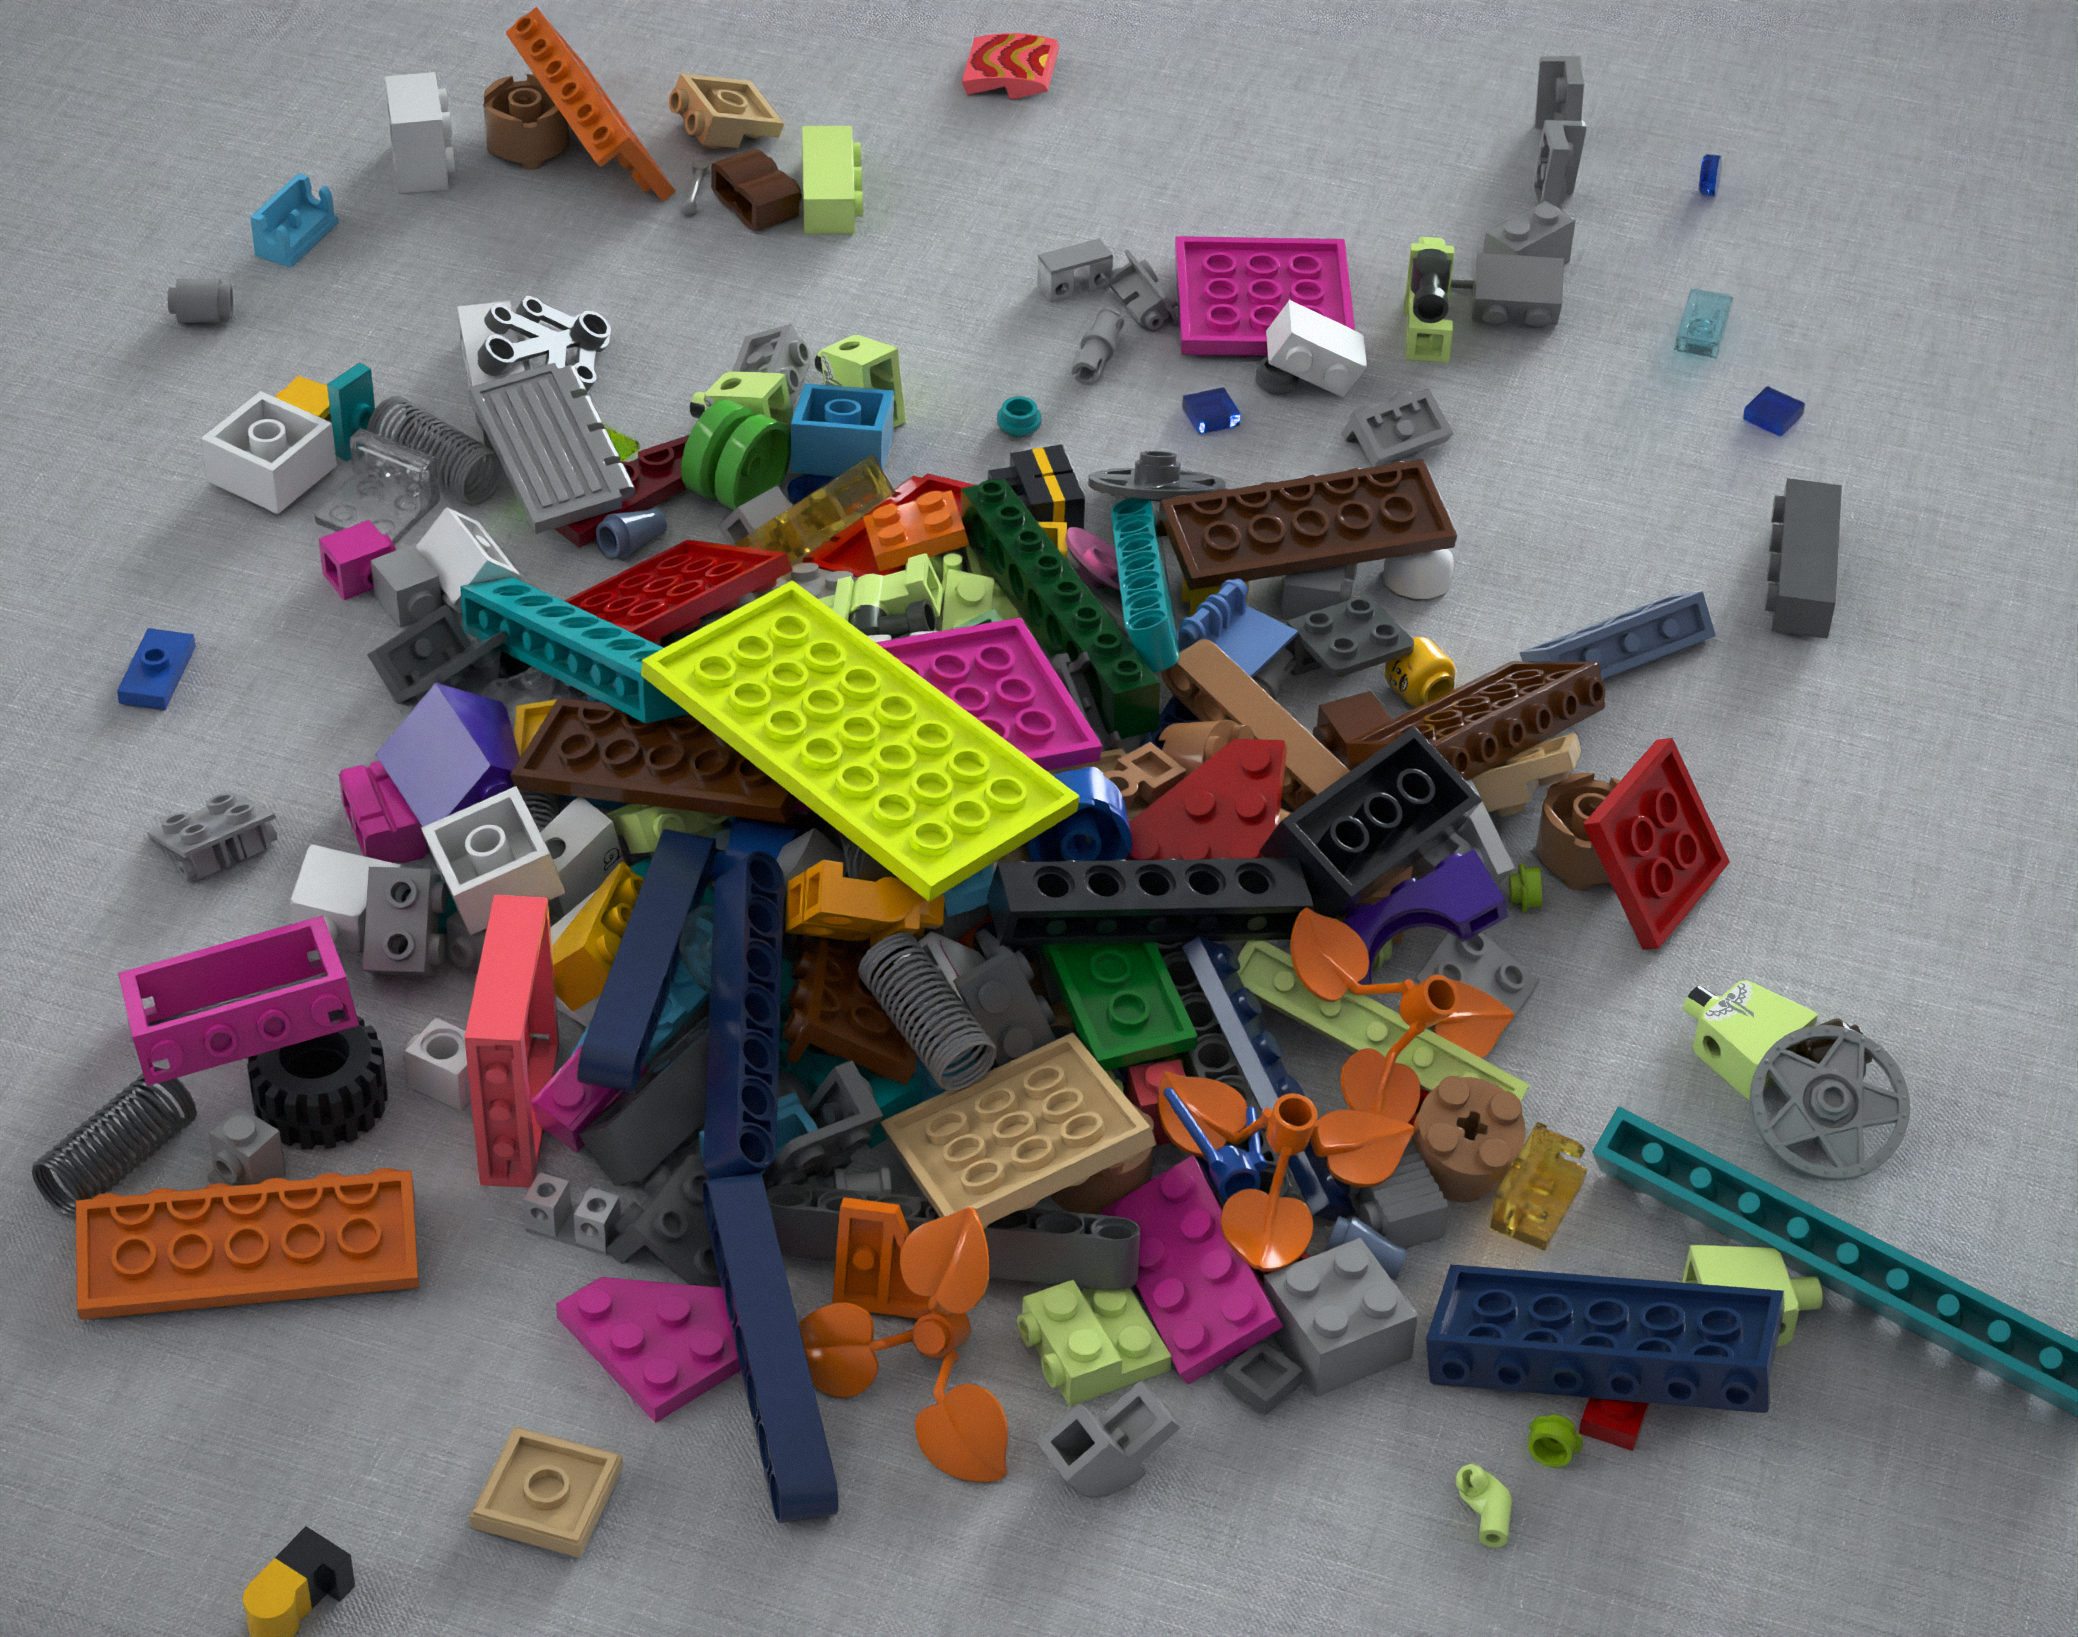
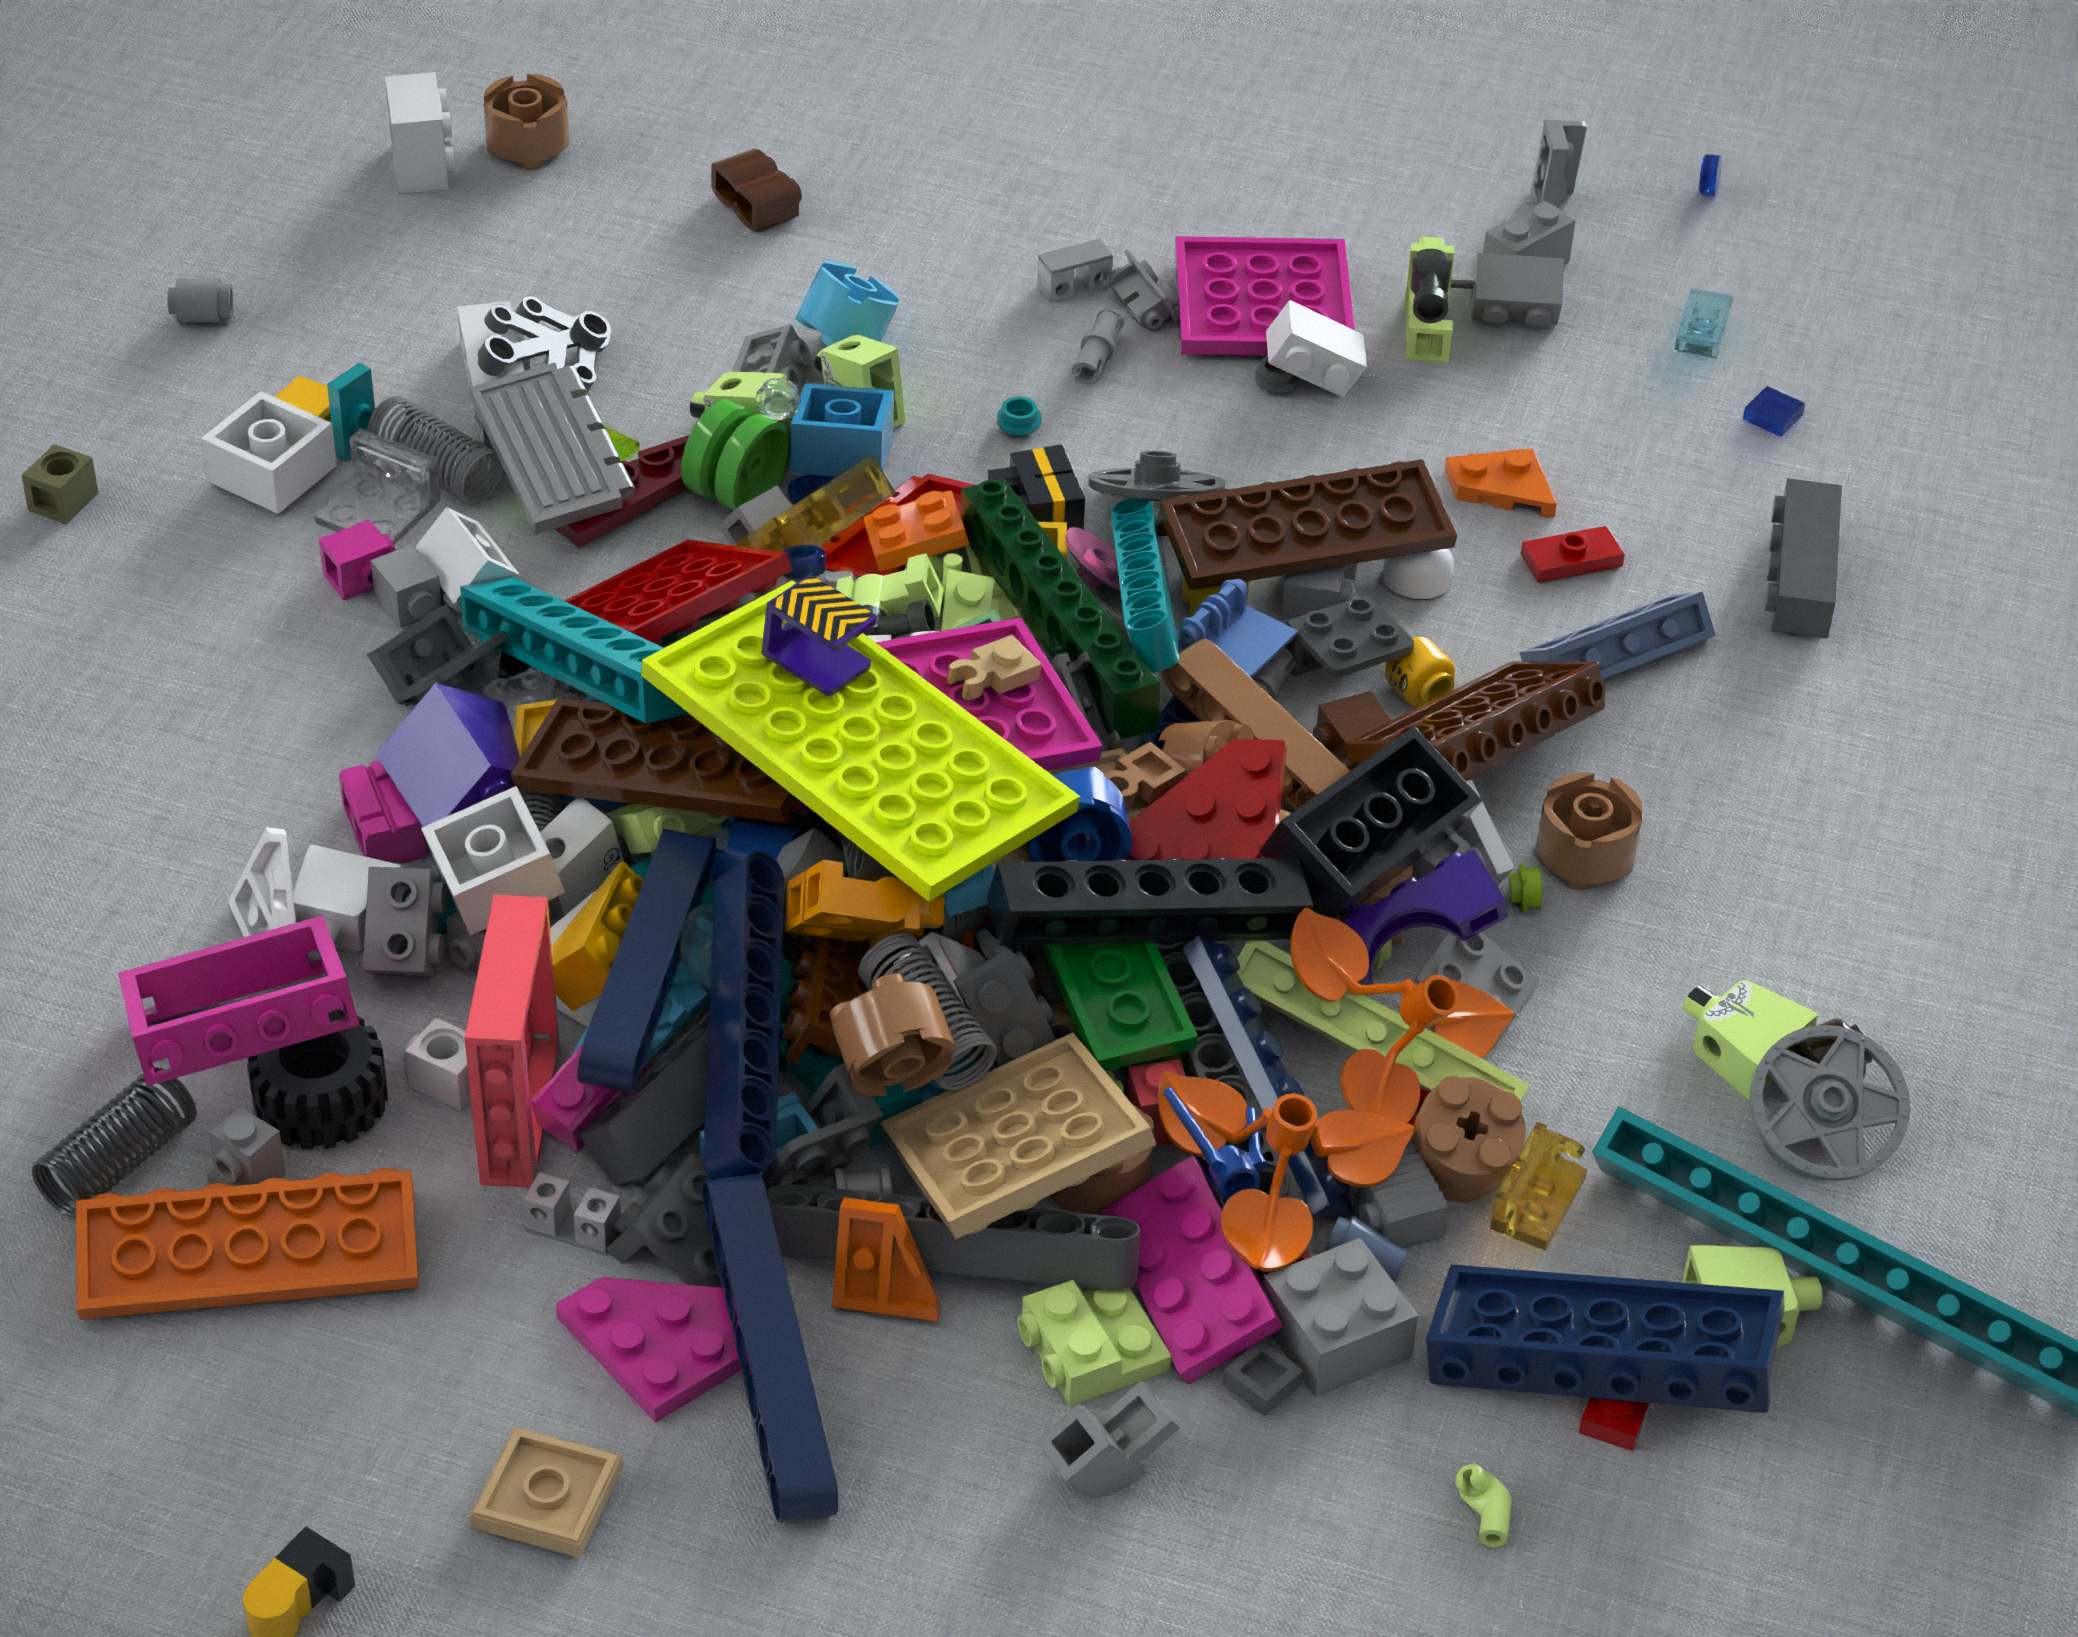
(60, 484): none -> olive brick
(156, 668): blue plate -> none
(202, 834): light grey hinge -> none
(264, 890): none -> white wing
(292, 222): medium azure hinge -> none
(584, 101): orange bracket -> none
(627, 532): sand blue cone -> none
(699, 169): light grey hinge -> none
(723, 110): tan plate -> none
(778, 399): none -> clear plate
(806, 561): none -> clear blue tile
(816, 634): none -> dark purple piece
(831, 180): yellowish green brick -> none
(847, 304): none -> medium azure brick
(893, 1036): none -> medium nougat brick
(951, 1266): orange plant -> none
(999, 664): none -> tan plate
(1010, 61): slope -> none
(1211, 410): clear blue tile -> none
(1398, 427): light grey bracket -> none
(1501, 480): none -> orange wing
(1516, 779): tan plate -> none
(1553, 1440): lime plate -> none
(1559, 89): light grey bracket -> none
(1572, 554): none -> red plate
(1656, 843): red plate -> none

